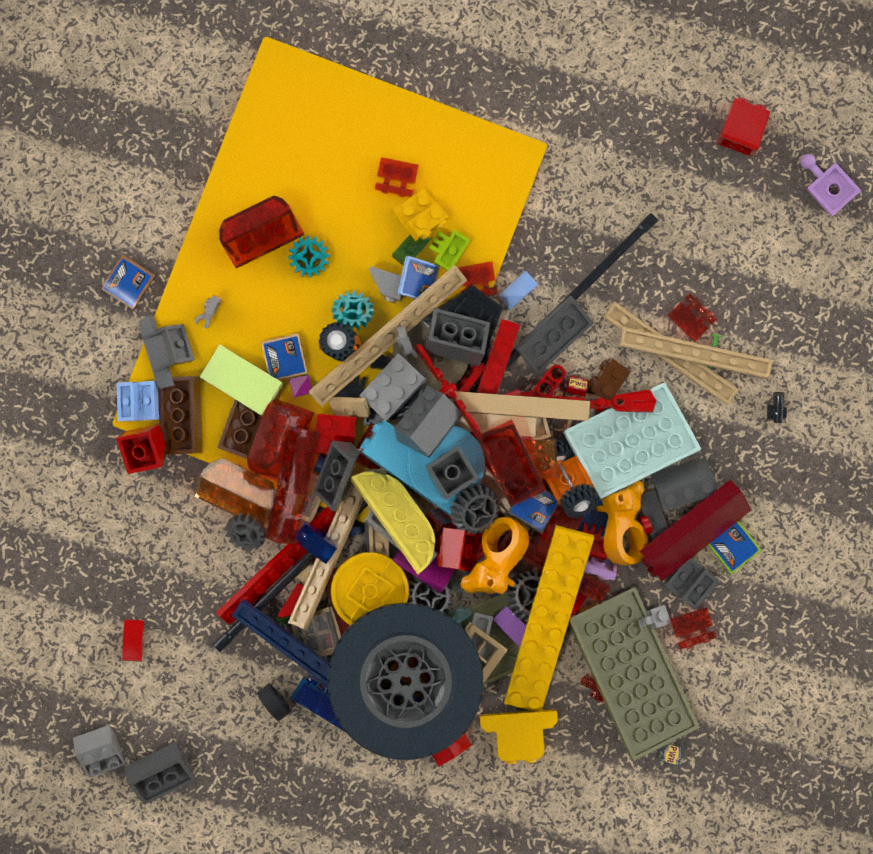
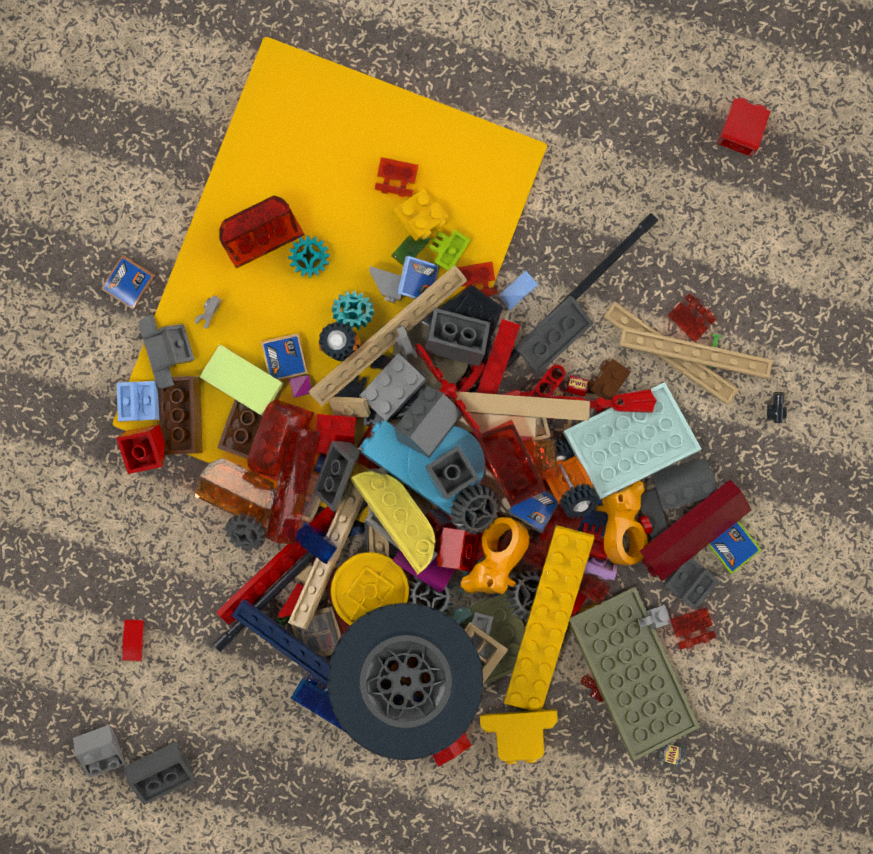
(273, 702): black tyre -> none
(510, 625): medium lavender tile -> none
(820, 187): lavender plate -> none

